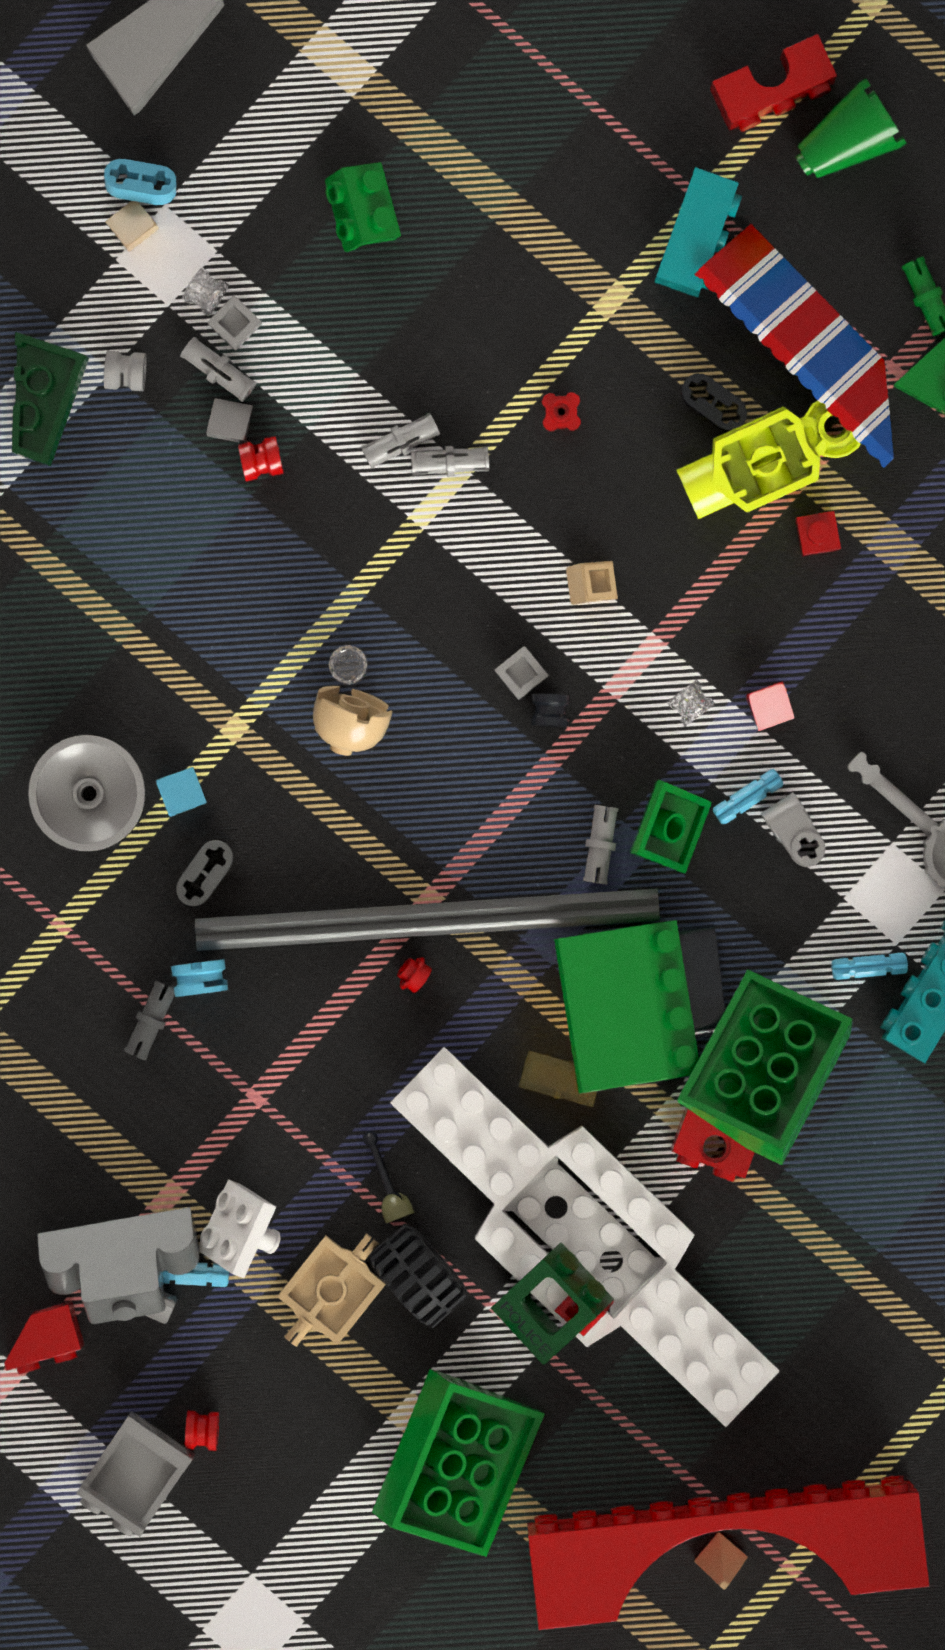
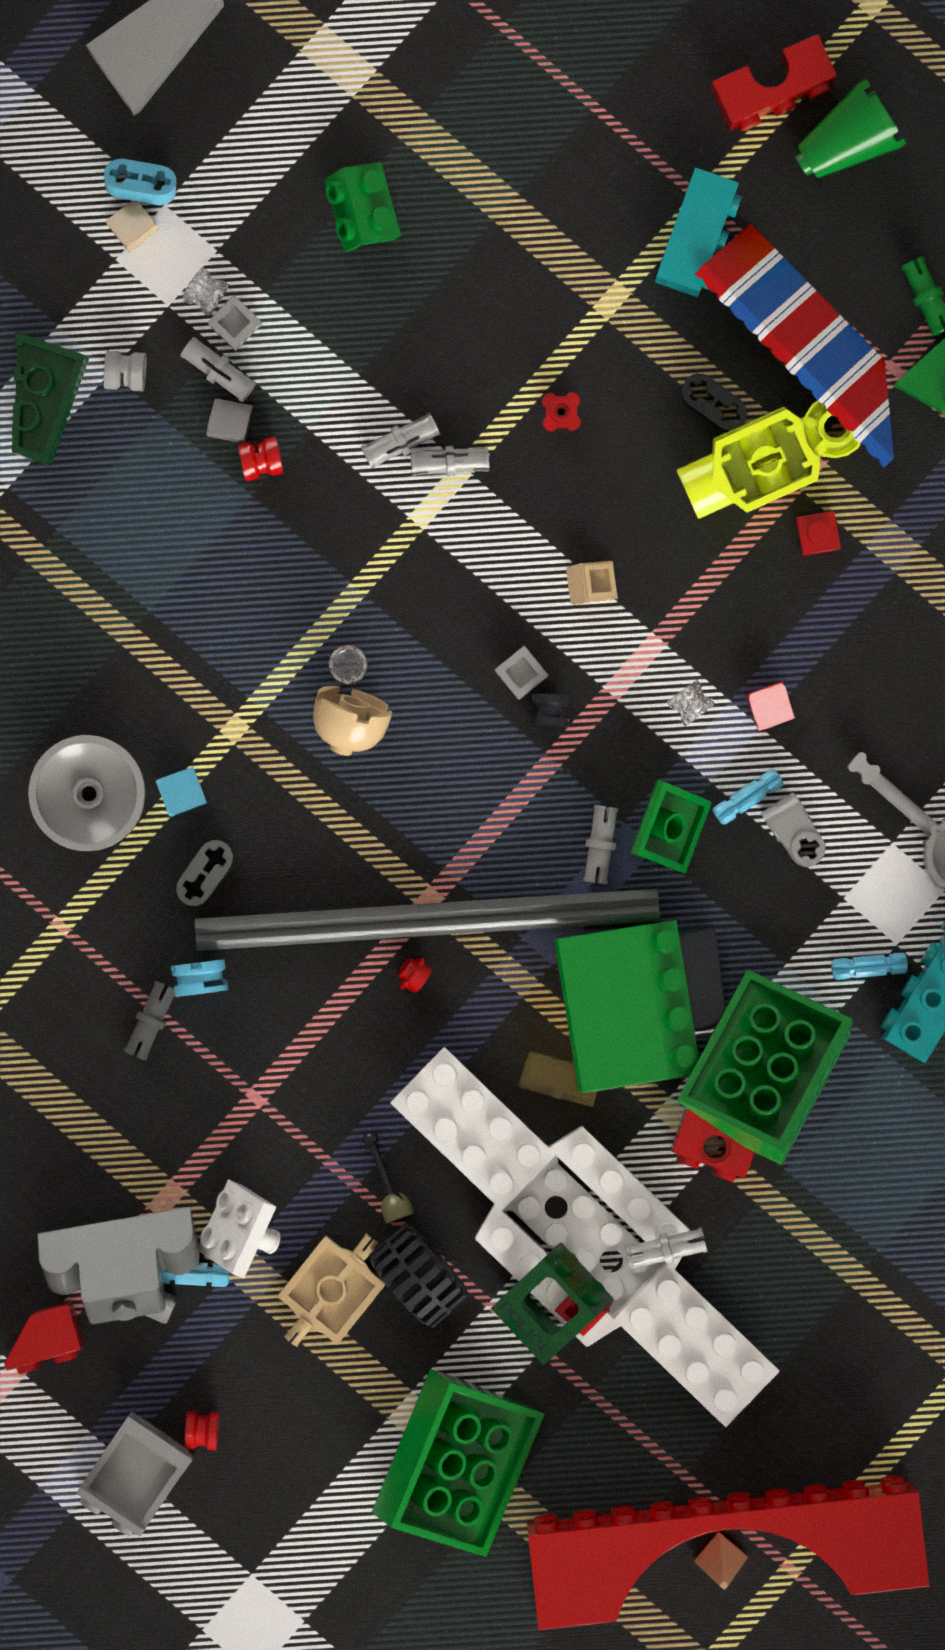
(666, 1248): none -> light grey pin

